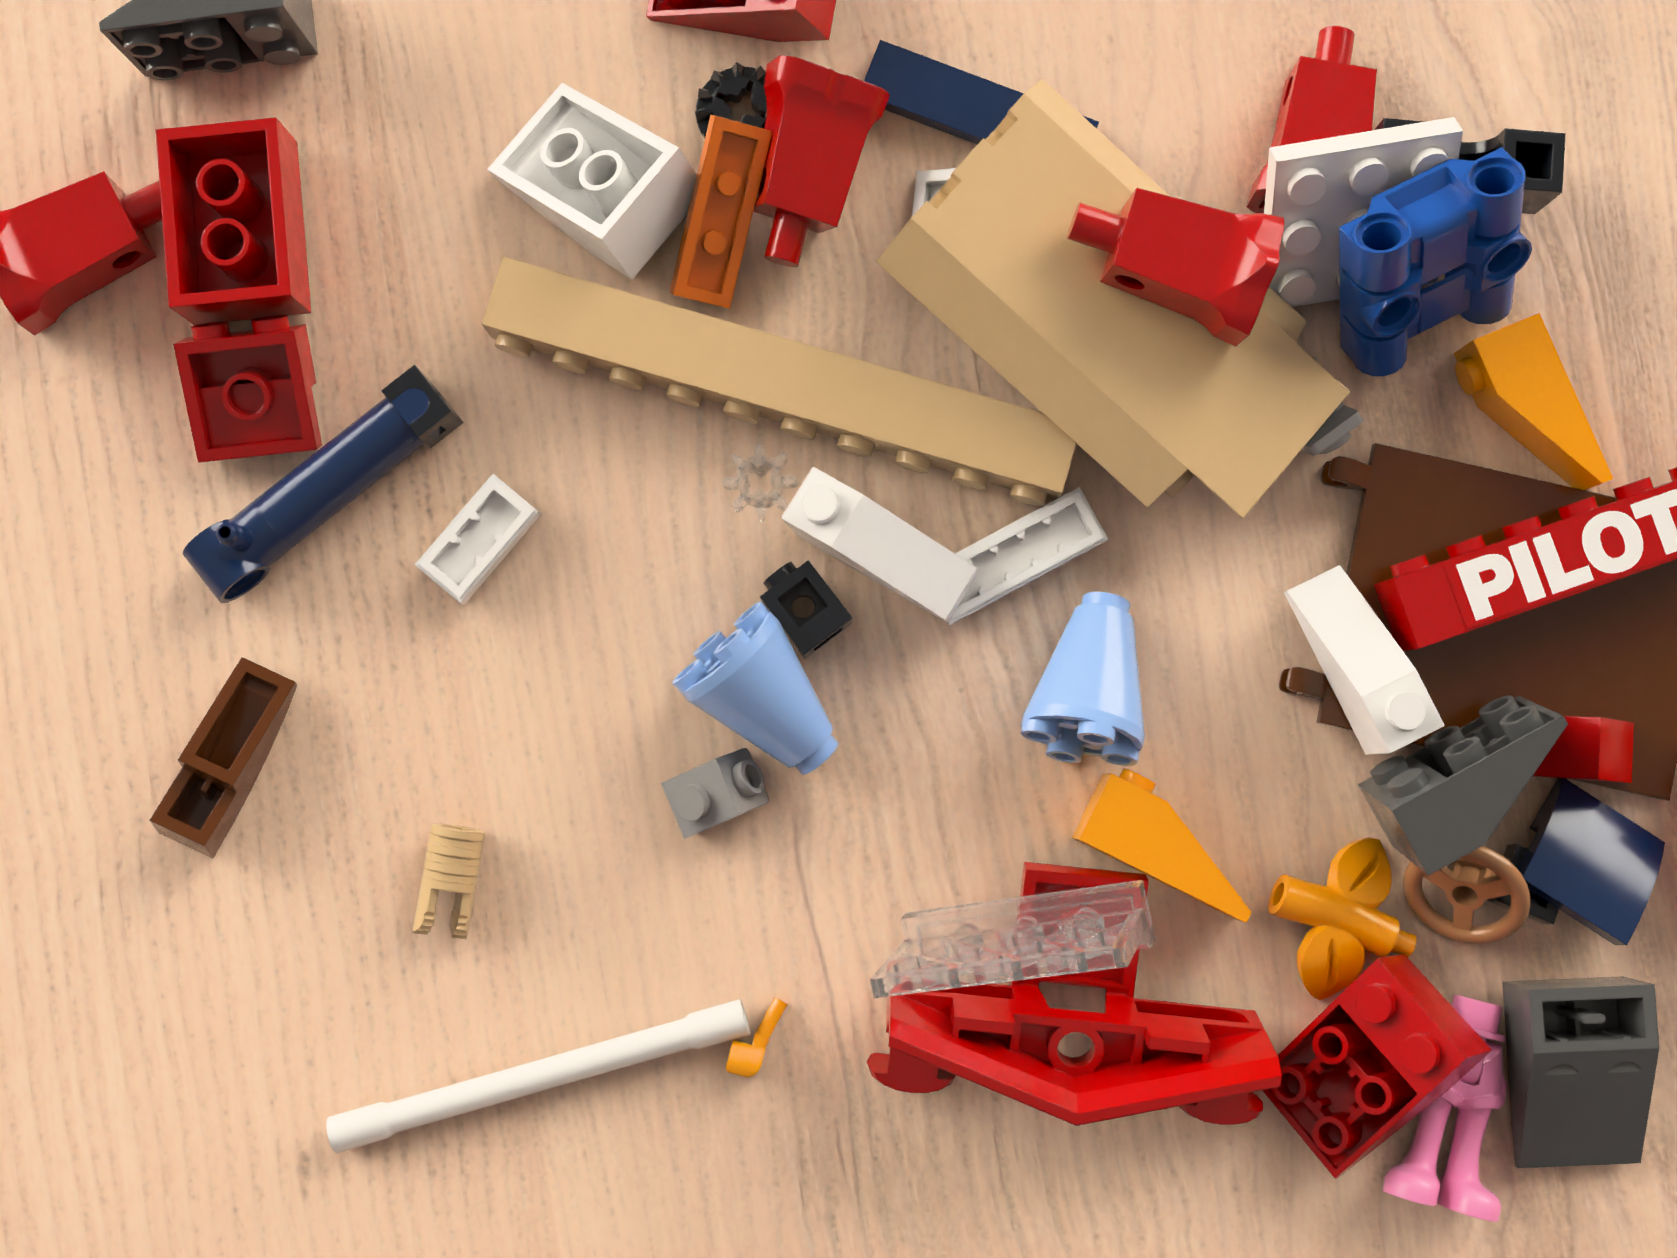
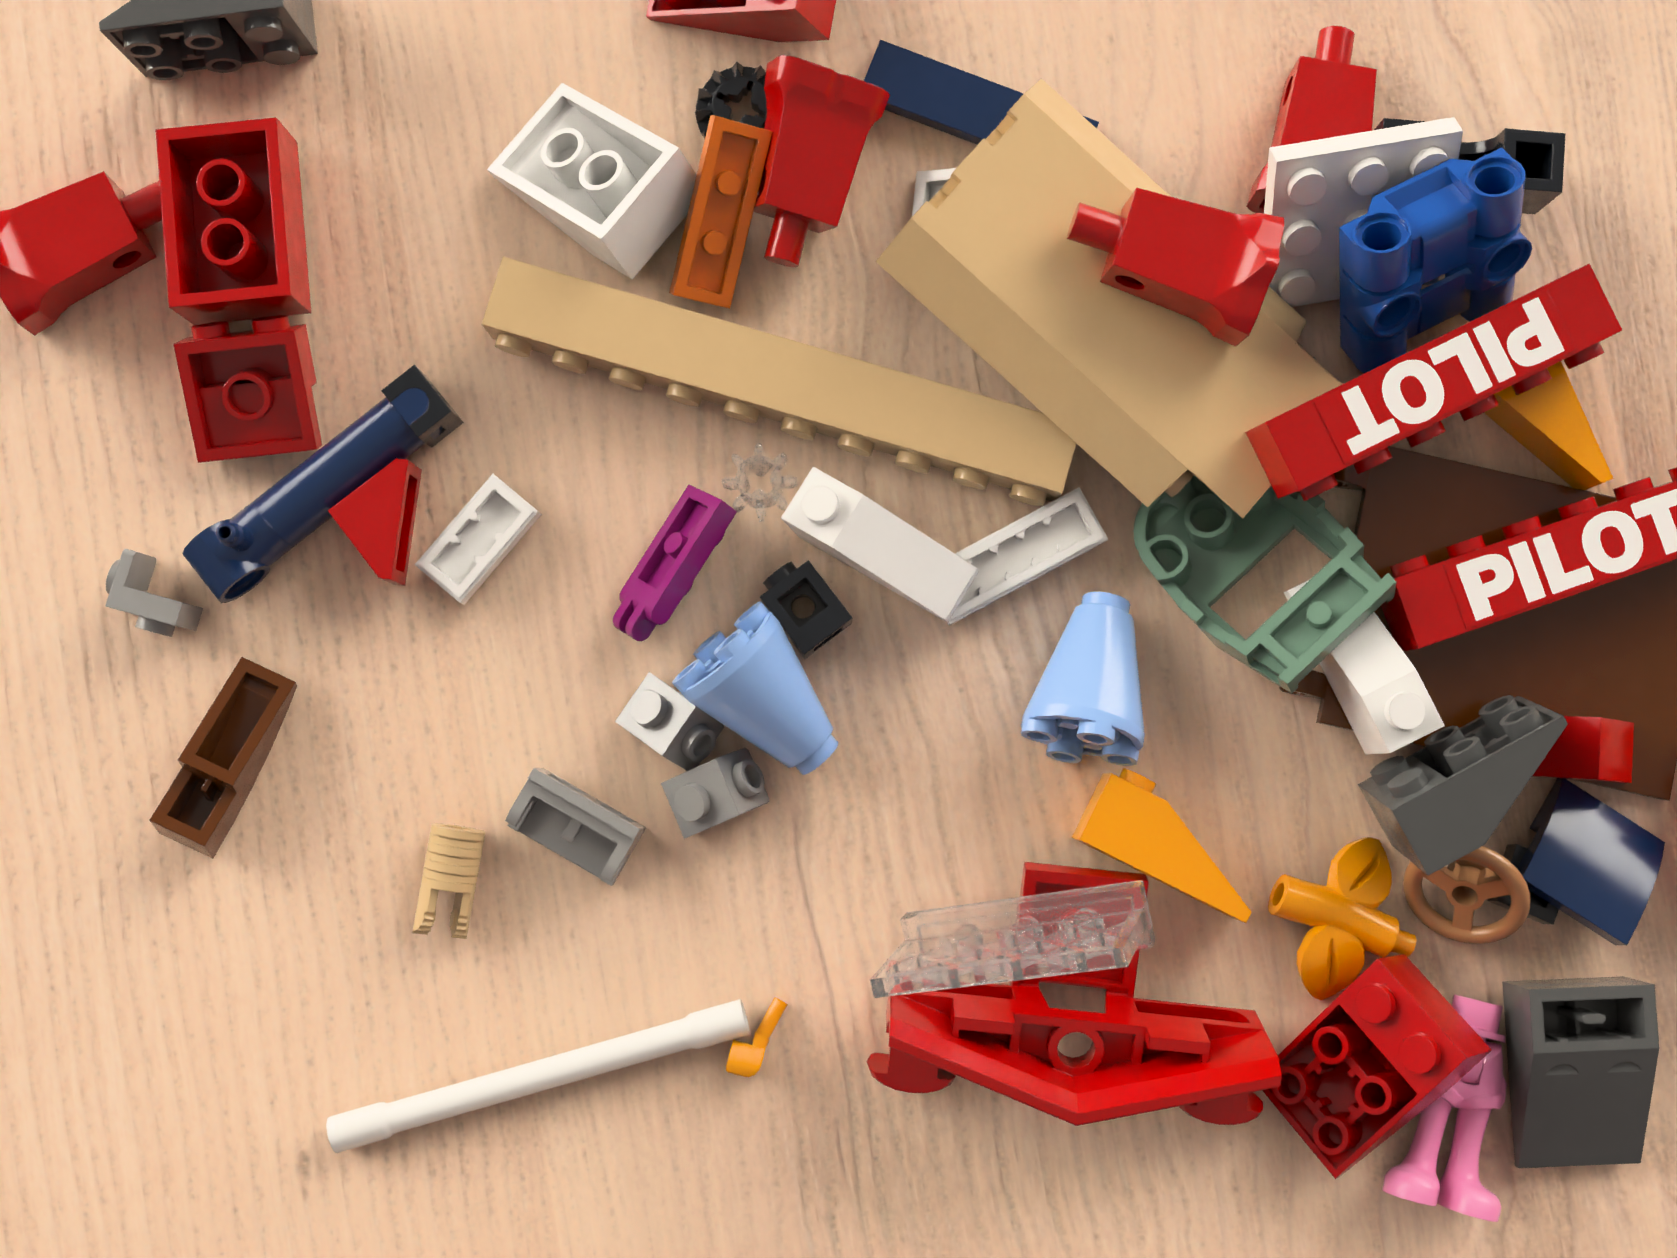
(127, 591): none -> light grey bracket
(382, 518): none -> red slope
(574, 825): none -> light grey hinge
(670, 723): none -> bracket
(672, 562): none -> magenta hinge
(1204, 548): none -> sand green slope
(1434, 382): none -> red brick

